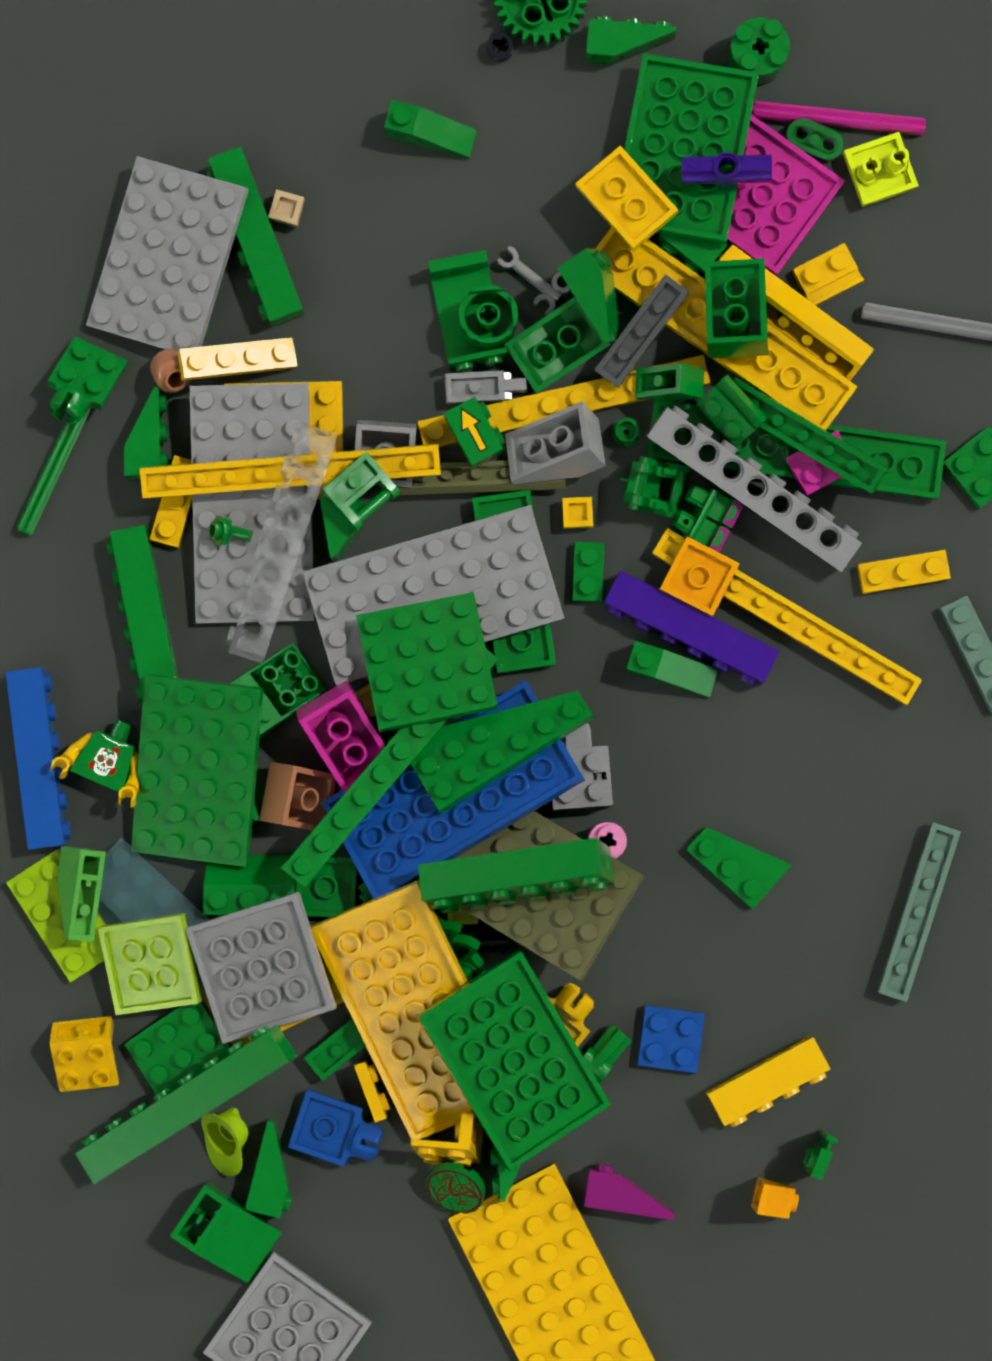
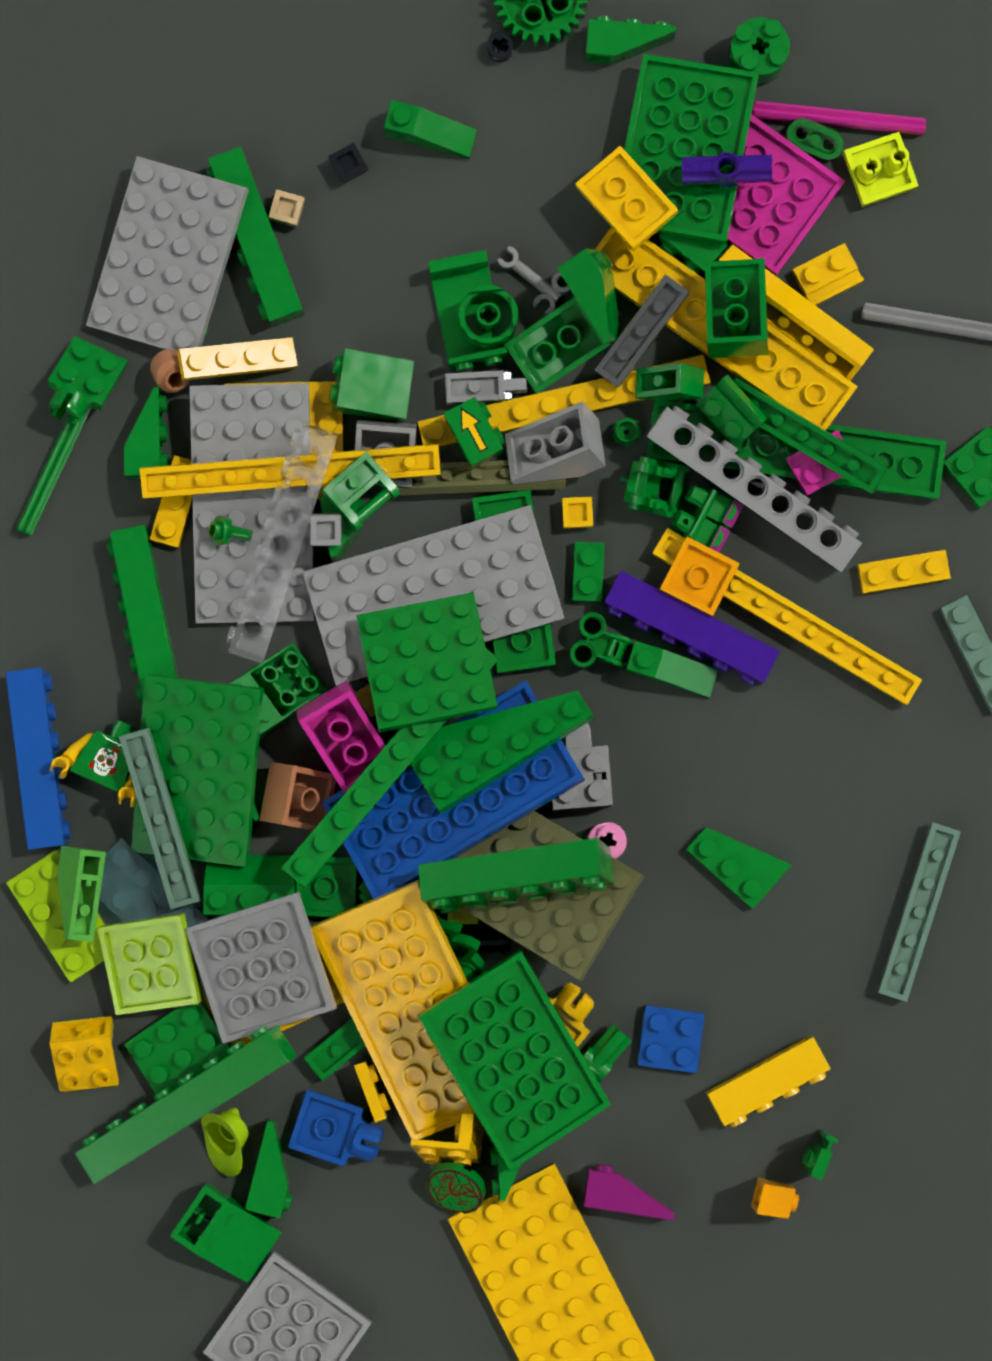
(159, 818): none -> sand green plate
(325, 529): none -> light grey plate
(348, 163): none -> black plate
(371, 385): none -> green brick
(600, 644): none -> green piece

